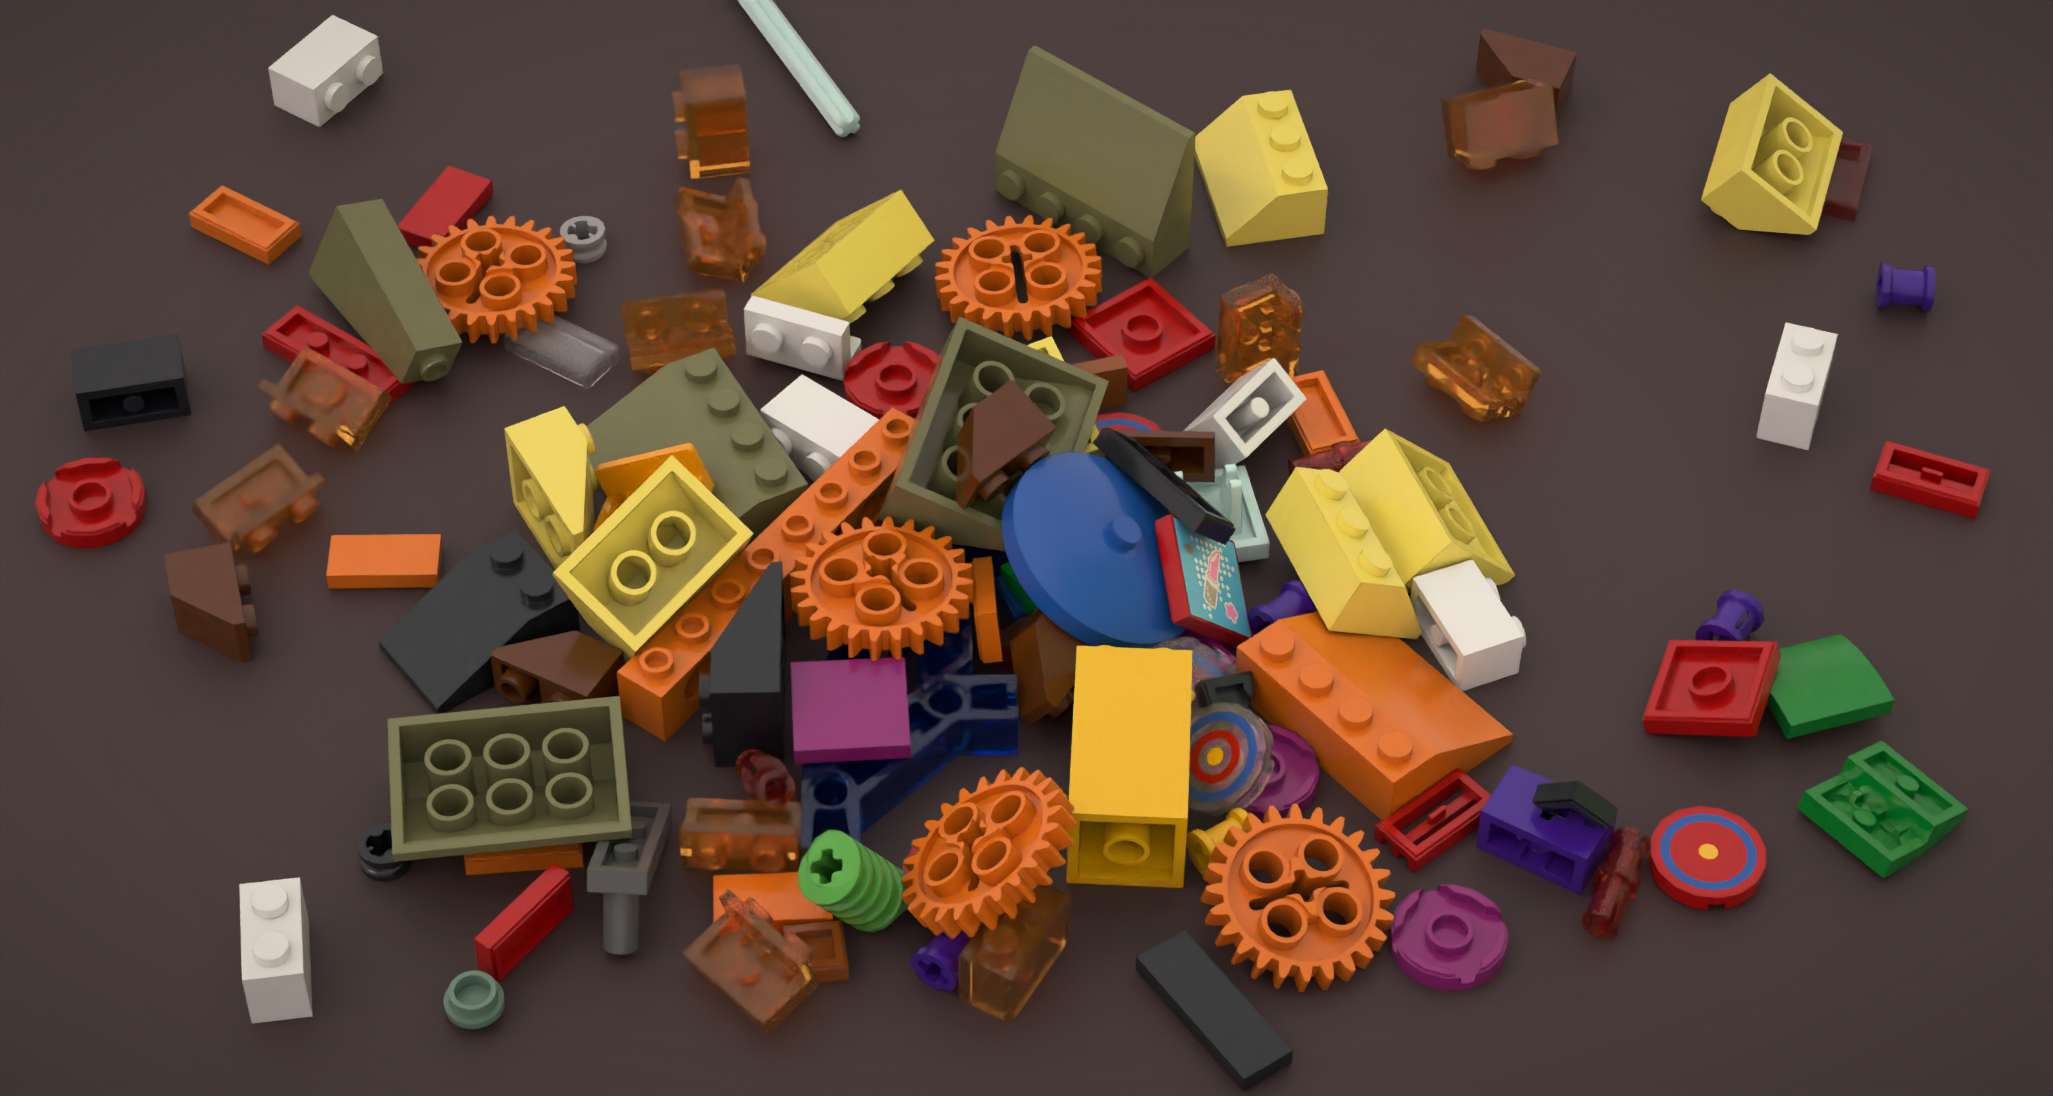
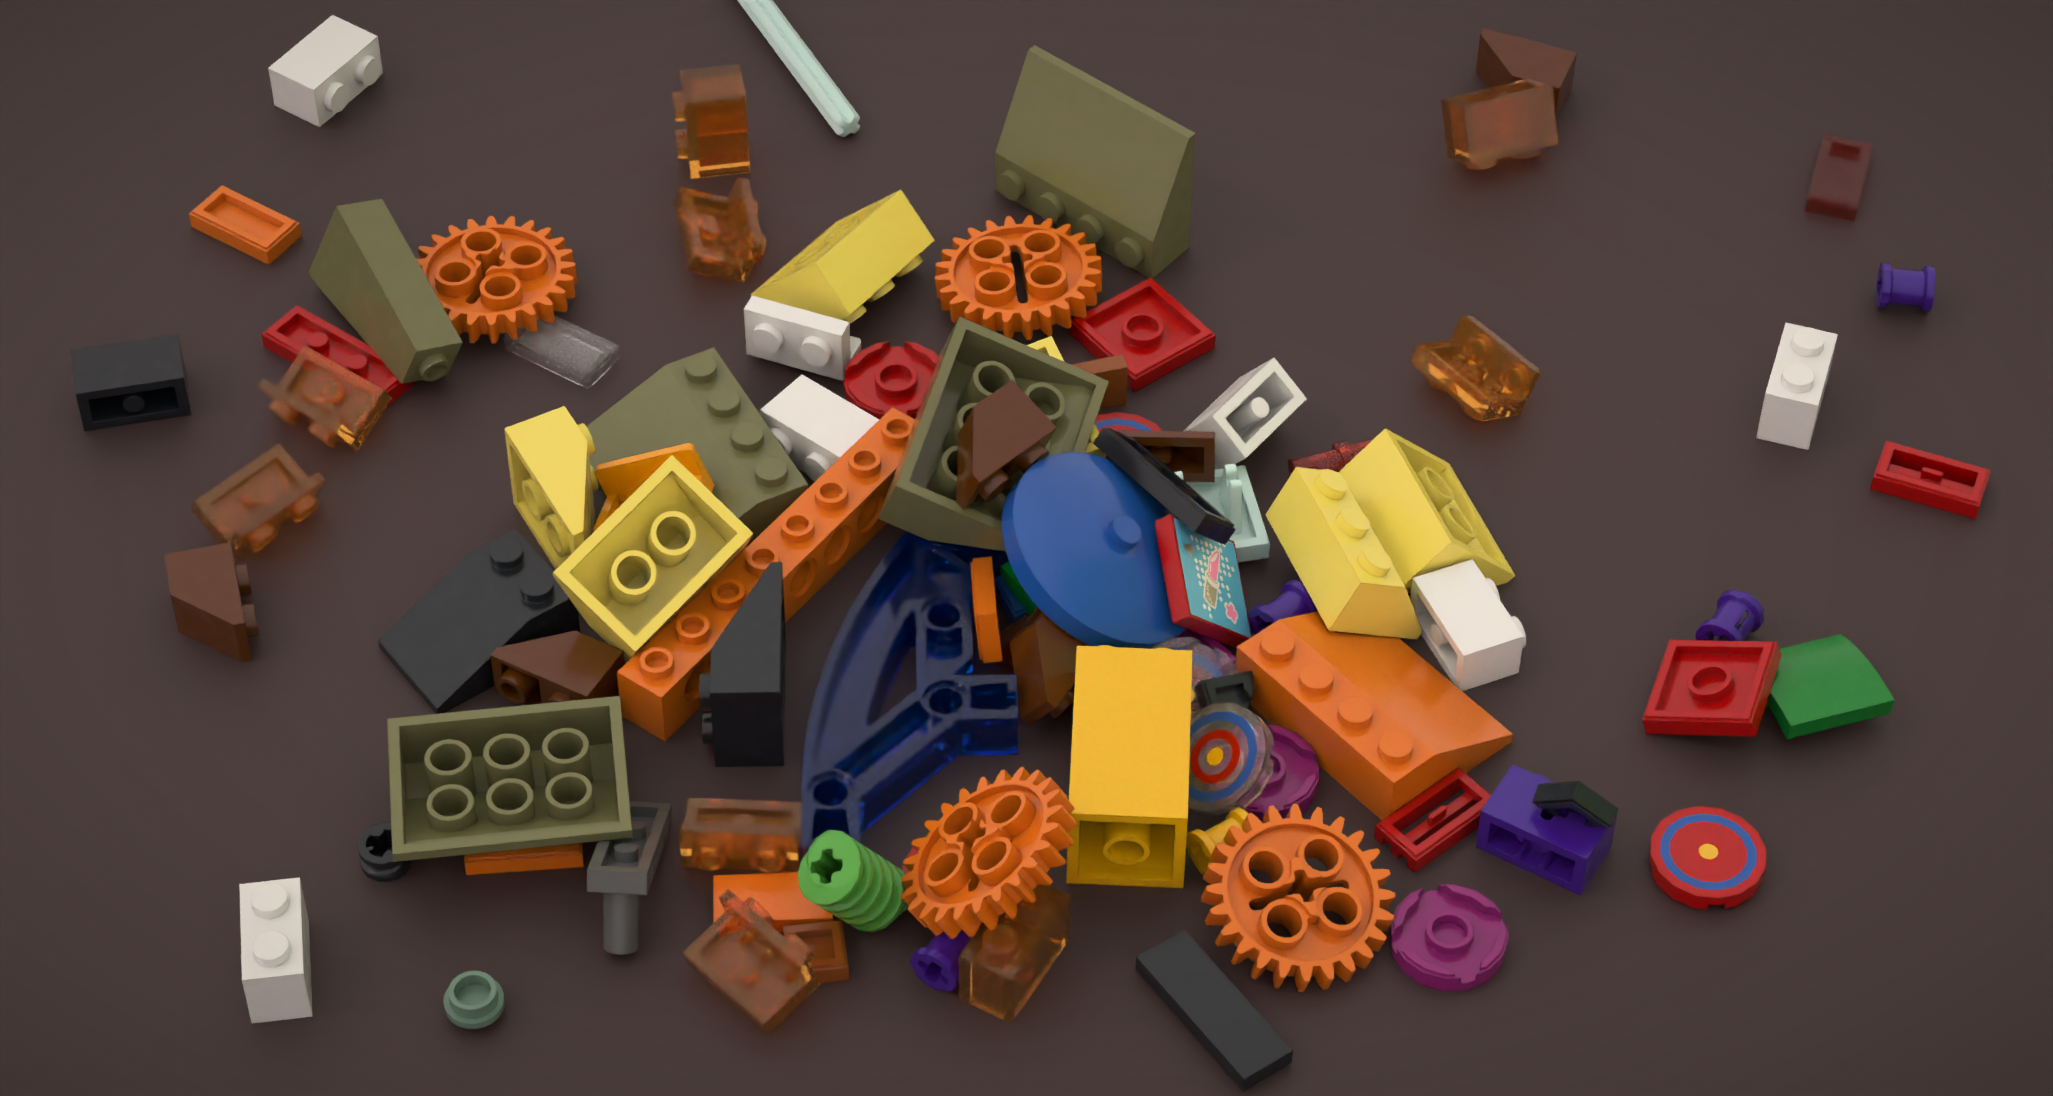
(91, 503): red tile -> none
(384, 561): orange tile -> none
(447, 202): red tile -> none
(524, 923): red tile -> none
(587, 249): light grey bush -> none
(676, 327): clear orange bracket -> none
(759, 784): clear red pin -> none
(850, 710): magenta tile -> none
(881, 588): orange gear -> none
(1258, 325): clear orange bracket -> none
(1262, 171): light yellow slope -> none
(1321, 417): orange tile -> none
(1615, 882): clear red pin -> none
(1772, 162): light yellow slope -> none
(1882, 809): green slope -> none

